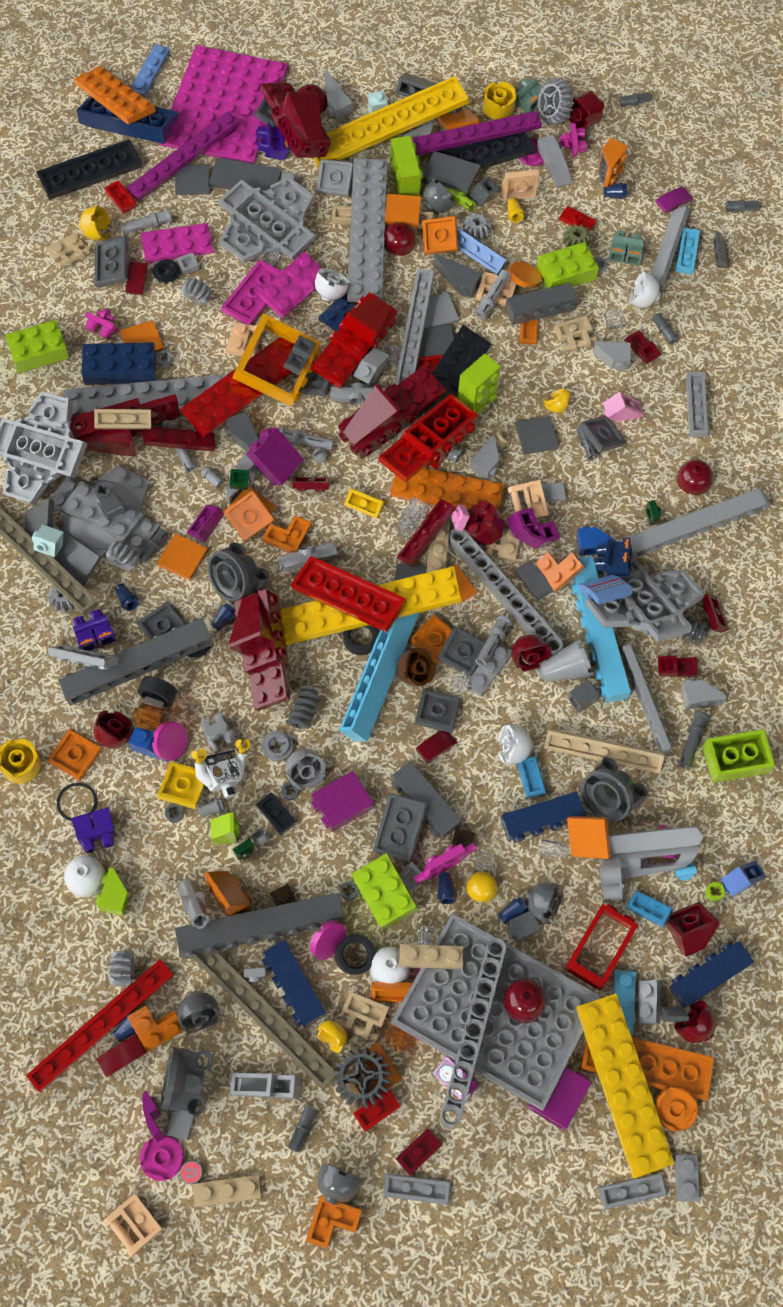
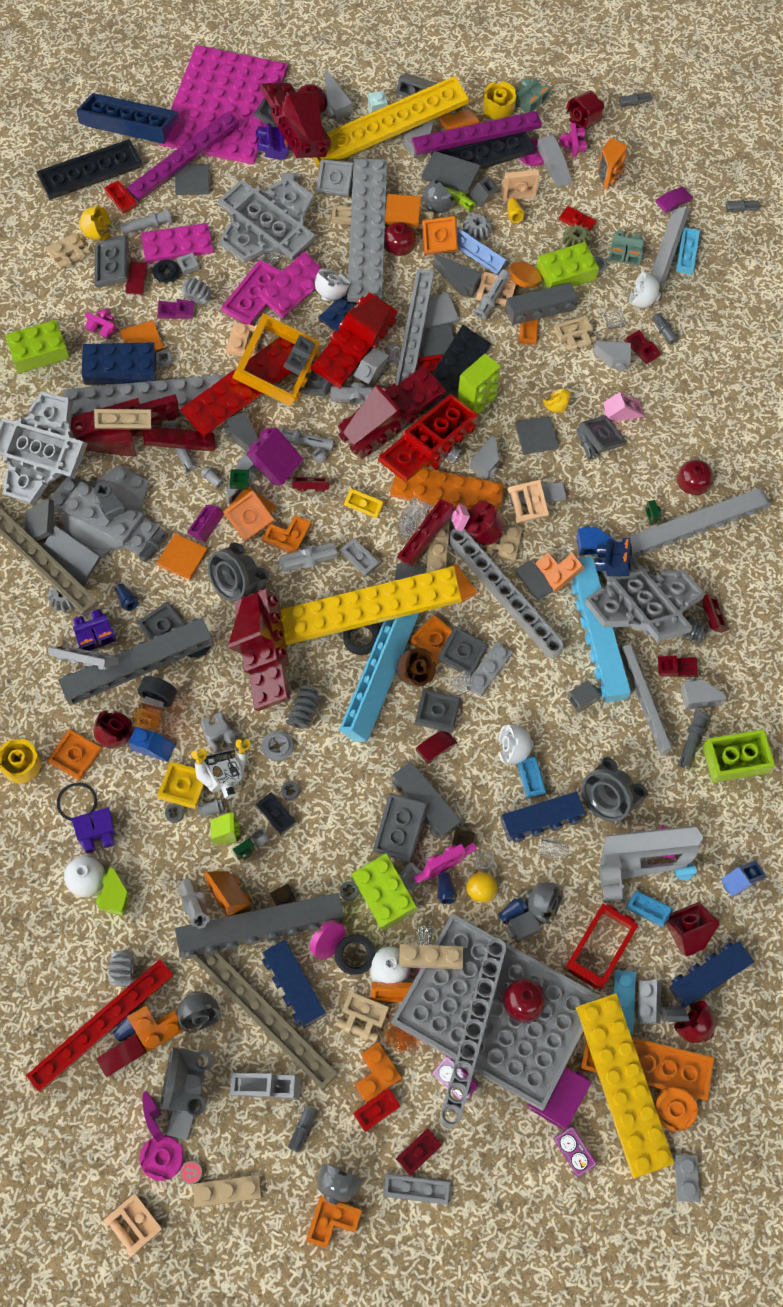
(48, 540): light aqua brick -> none
(114, 95): orange plate -> none
(122, 555): light grey gear -> none
(150, 69): medium blue plate -> none
(170, 741): dark pink tile -> none
(180, 310): none -> magenta slope
(224, 616): dark blue cone -> none
(229, 172): dark grey tile -> none
(255, 974): light grey plate -> none
(305, 768): light grey cylinder -> none
(334, 1034): yellow hair -> none
(341, 801): magenta brick -> none
(348, 594): red plate -> none
(359, 557): none -> light grey plate
(372, 1076): dark grey gear -> none
(406, 166): lime brick -> none
(496, 634): light grey pin -> none
(502, 438): tan bush -> none
(526, 529): magenta brick -> none
(533, 649): dark red cylinder -> none
(555, 101): light grey gear -> none
(566, 664): light grey cone -> none
(575, 1151): none -> slope
(589, 837): orange tile -> none
(598, 749): tan plate -> none
(606, 589): medium blue slope -> none
(616, 191): dark blue cone -> none
(632, 1191): light grey tile -> none
(696, 404): light grey plate -> none
(713, 885): lime bush -> none
(720, 251): flat silver slope -> none

